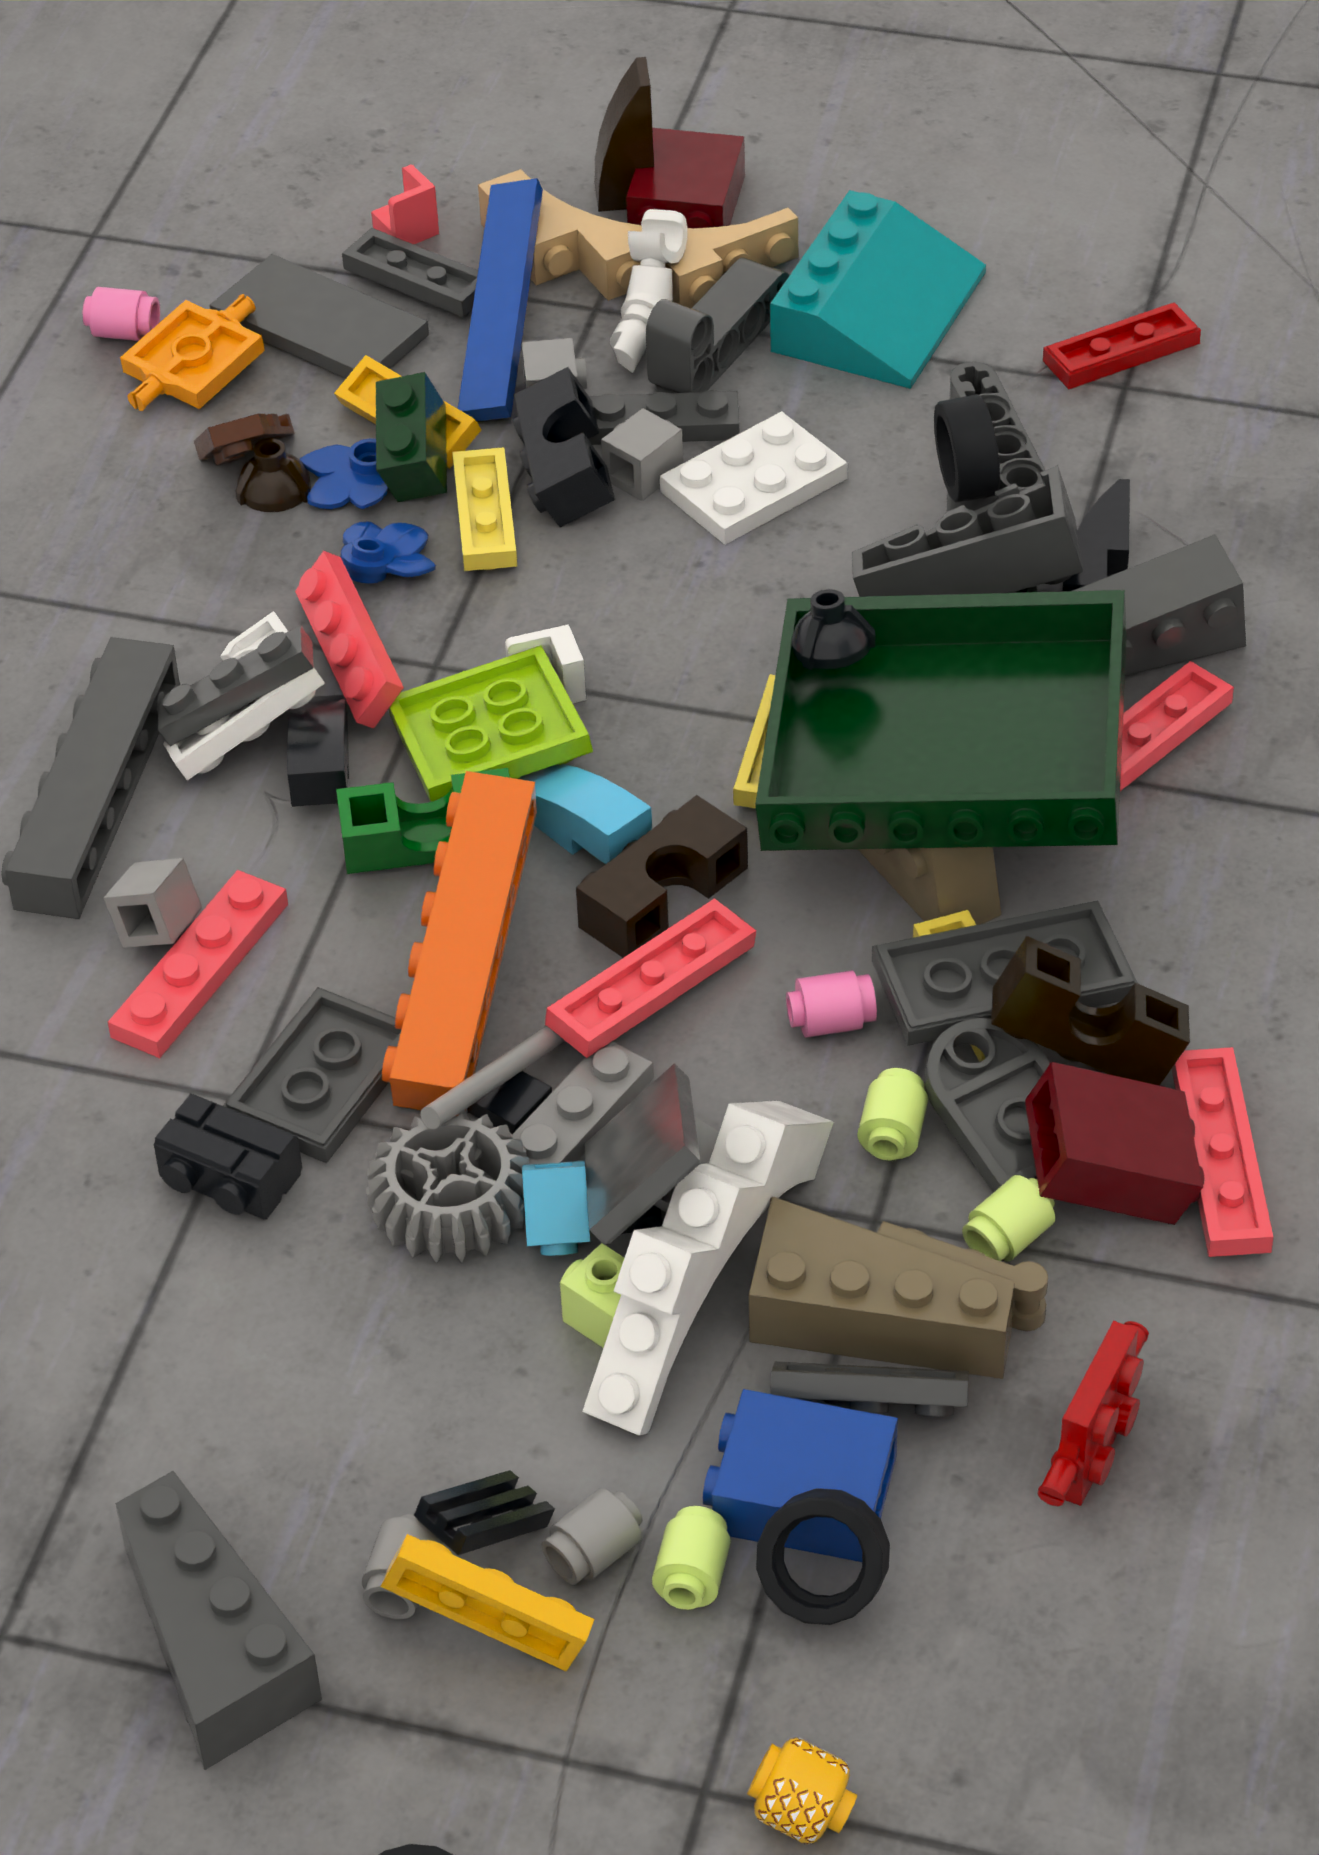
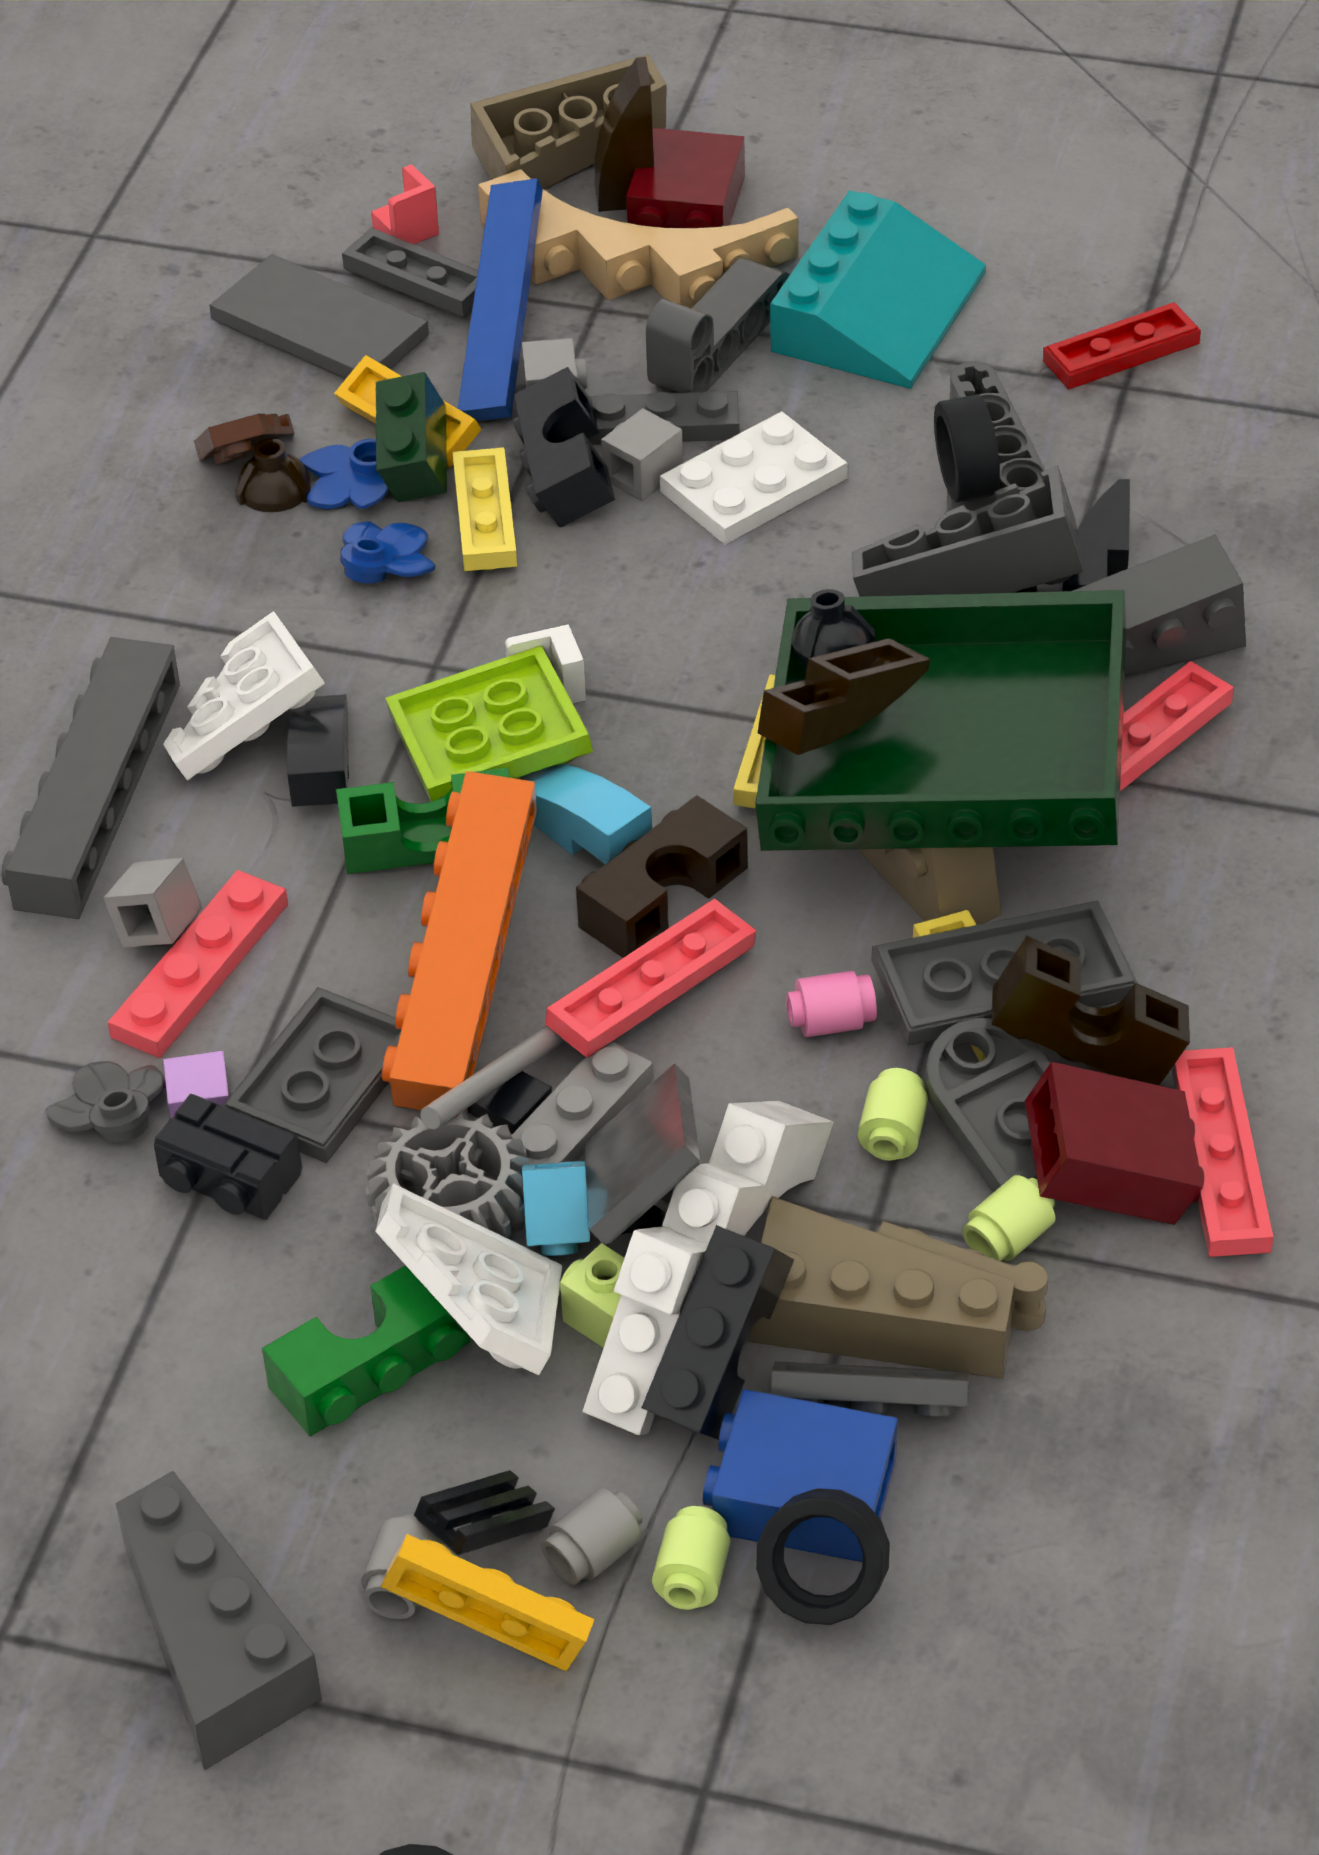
(109, 1101): none -> dark grey plate
(120, 313): bright pink brick -> none
(192, 353): light orange plate -> none
(198, 1075): none -> lavender tile
(235, 684): dark grey plate -> none
(330, 1376): none -> green arch
(348, 639): coral plate -> none
(483, 1280): none -> white plate
(554, 124): none -> dark tan wedge
(659, 243): white piece -> none
(729, 1294): none -> black arch
(802, 1790): yellow head -> none
(839, 694): none -> dark brown slope
(1096, 1415): red plate -> none

